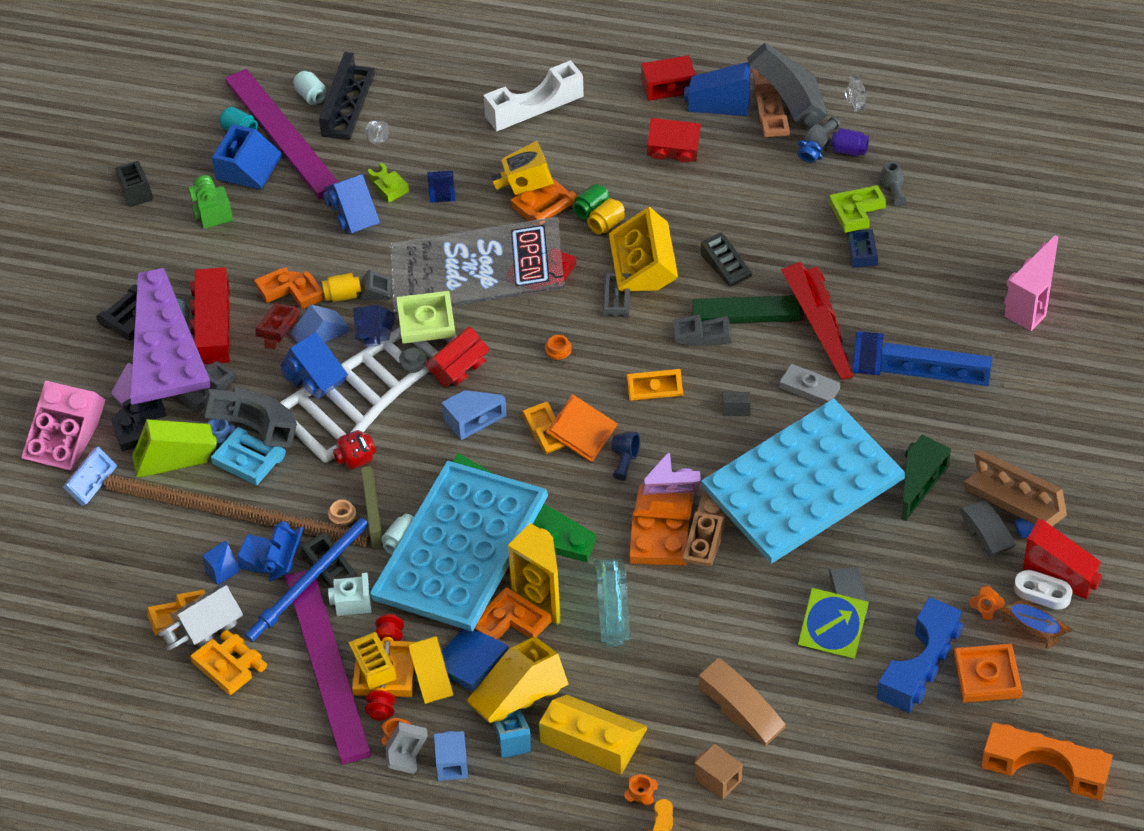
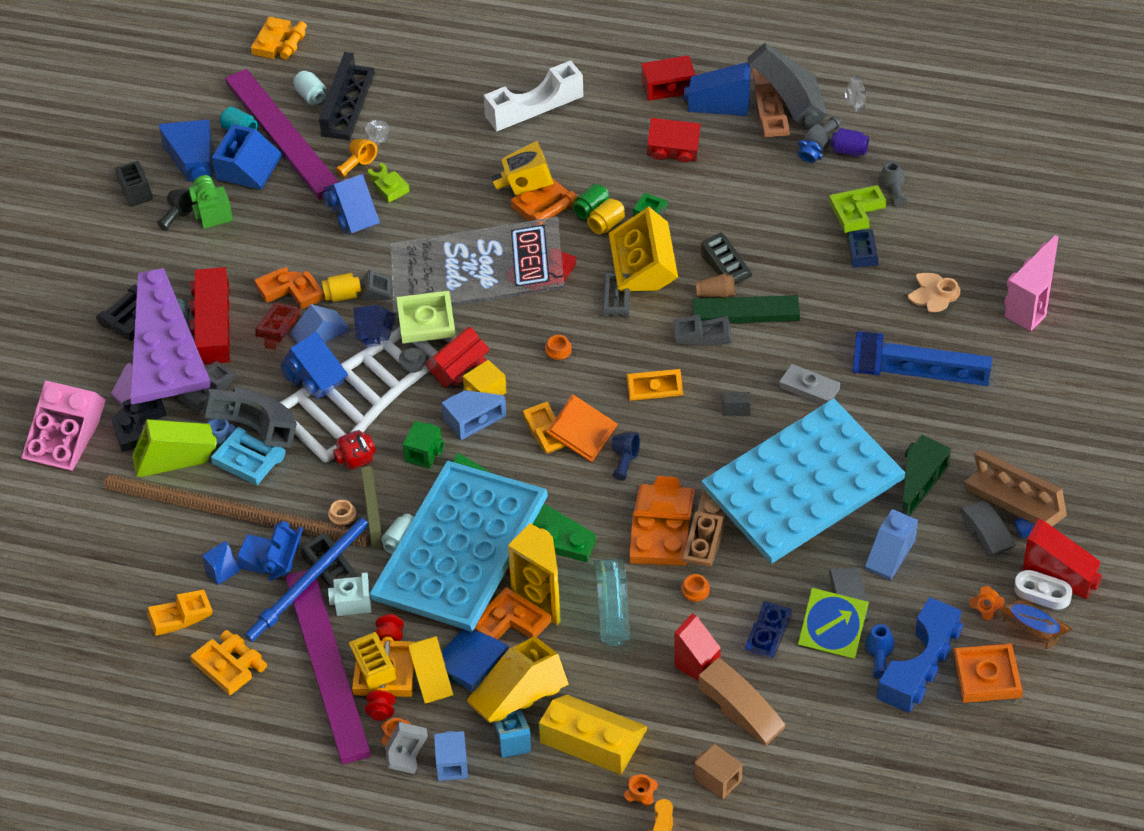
(89, 476): light blue plate -> none
(180, 203): none -> pearl dark grey bar
(189, 147): none -> blue slope
(202, 618): brick -> none
(272, 38): none -> light orange plate
(362, 152): none -> light orange bar
(423, 444): none -> green brick
(441, 186): clear blue slope -> none
(485, 379): none -> yellow brick
(657, 204): none -> green plate
(663, 480): lavender slope -> none
(694, 647): none -> slope
(695, 588): none -> orange plate
(716, 287): none -> medium nougat cone
(768, 629): none -> clear blue slope
(815, 302): red wedge -> none
(879, 644): none -> blue bar
(892, 544): none -> medium blue slope
(934, 292): none -> light nougat plate
(1014, 748): orange arch -> none

